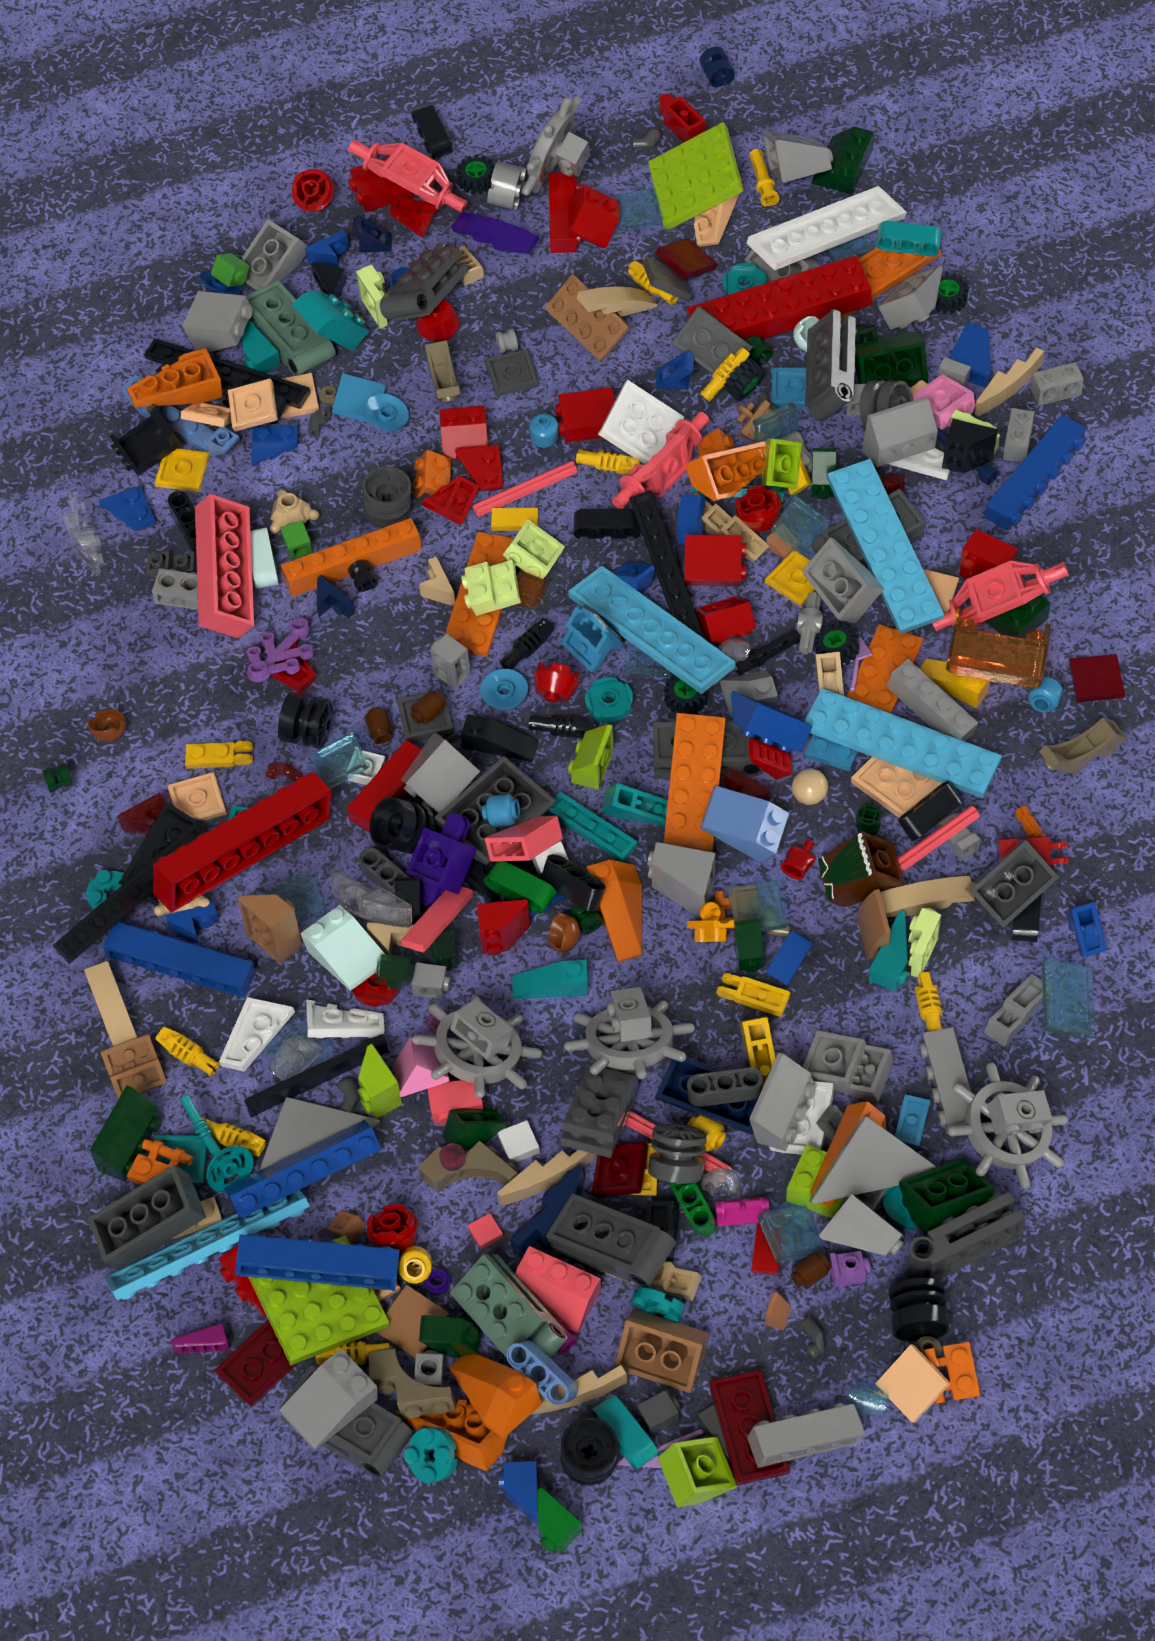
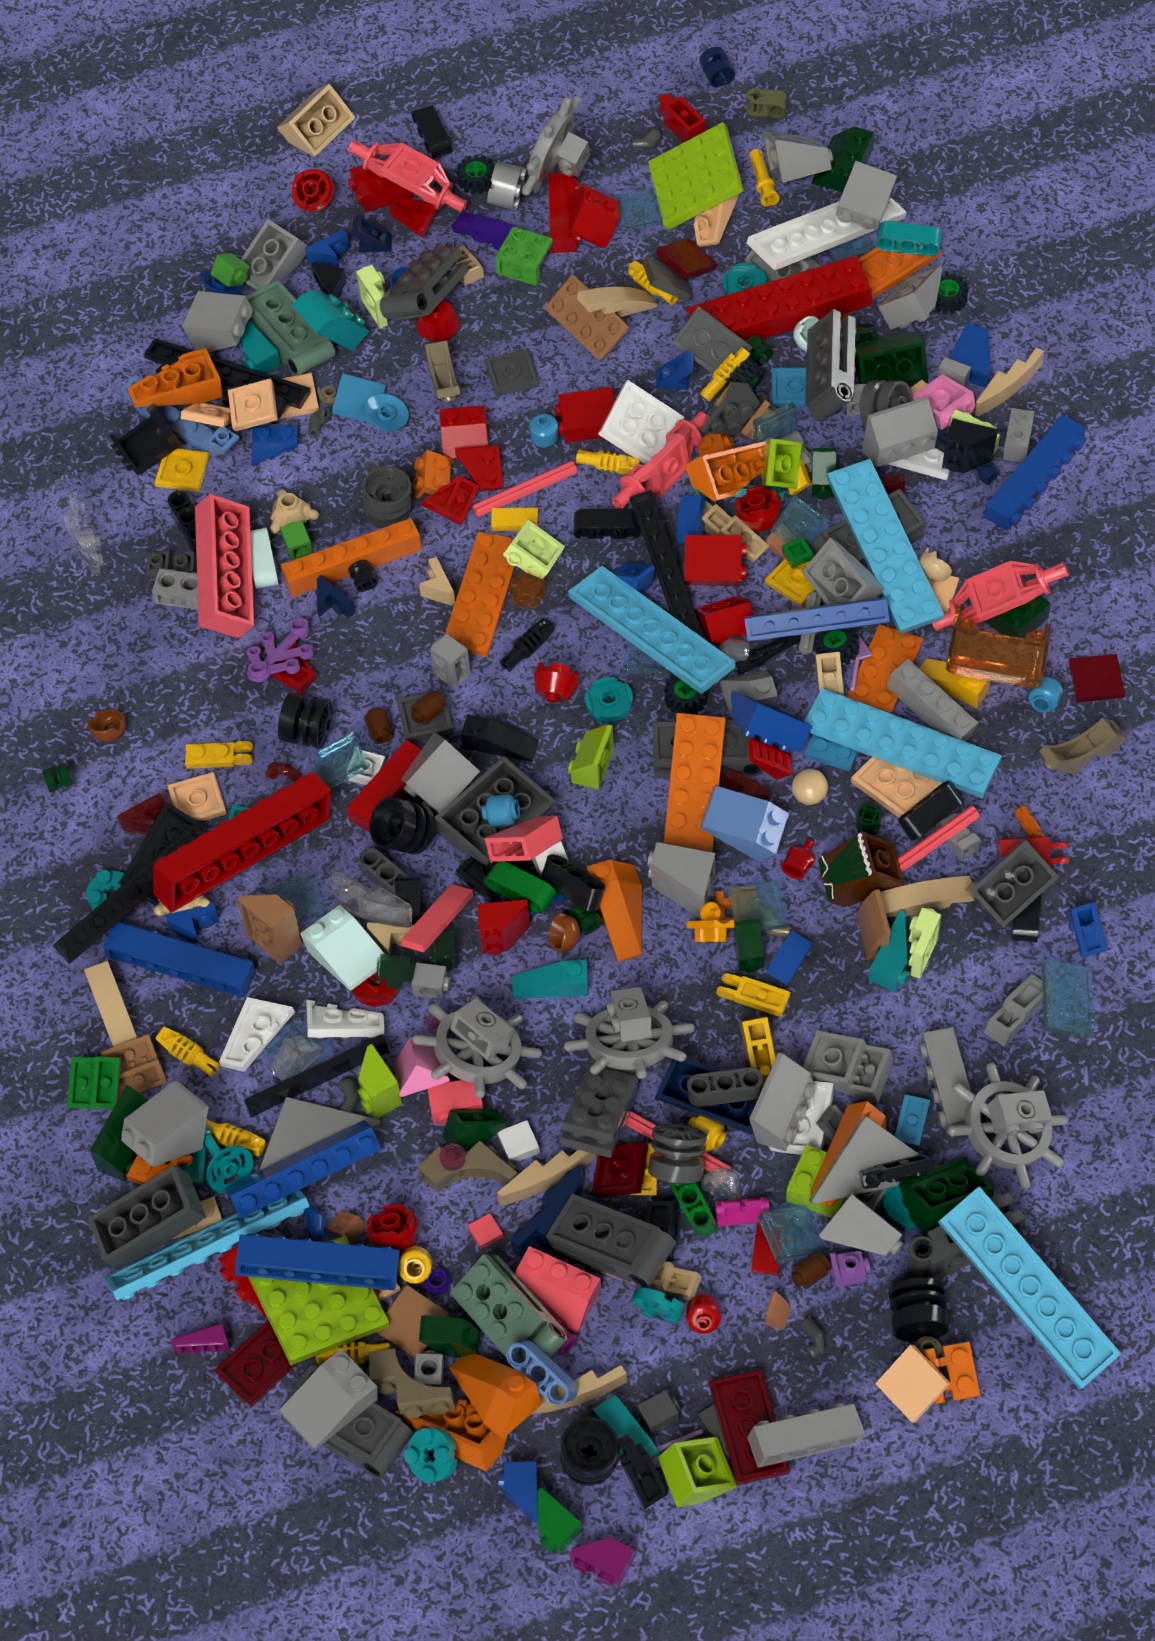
(93, 1083): none -> green slope
(130, 508): blue wing -> none
(167, 1125): none -> light grey slope
(315, 1223): none -> blue arm
(316, 121): none -> tan slope
(431, 856): dark purple brick -> none
(491, 587): yellowish green plate -> none
(501, 681): dark azure dish -> none
(506, 341): light grey wheel -> none
(522, 255): none -> bright green bracket
(561, 725): black hinge -> none
(590, 638): dark azure piece -> none
(592, 828): teal plate -> none
(604, 1558): none -> magenta slope
(634, 805): teal slope -> none
(641, 1472): none -> black hinge
(661, 1350): medium nougat slope -> none
(703, 1313): none -> red head
(731, 410): none -> dark grey slope
(768, 103): none -> olive piece
(797, 552): none -> green tile
(817, 619): none -> plate
(866, 195): none -> light grey slope
(868, 1400): clear light blue brick -> none
(895, 1170): none -> black hinge
(928, 1002): yellow hinge -> none
(934, 568): none -> tan hair
(984, 553): red brick -> none
(1029, 1288): none -> medium azure plate
(1057, 384): light grey brick -> none

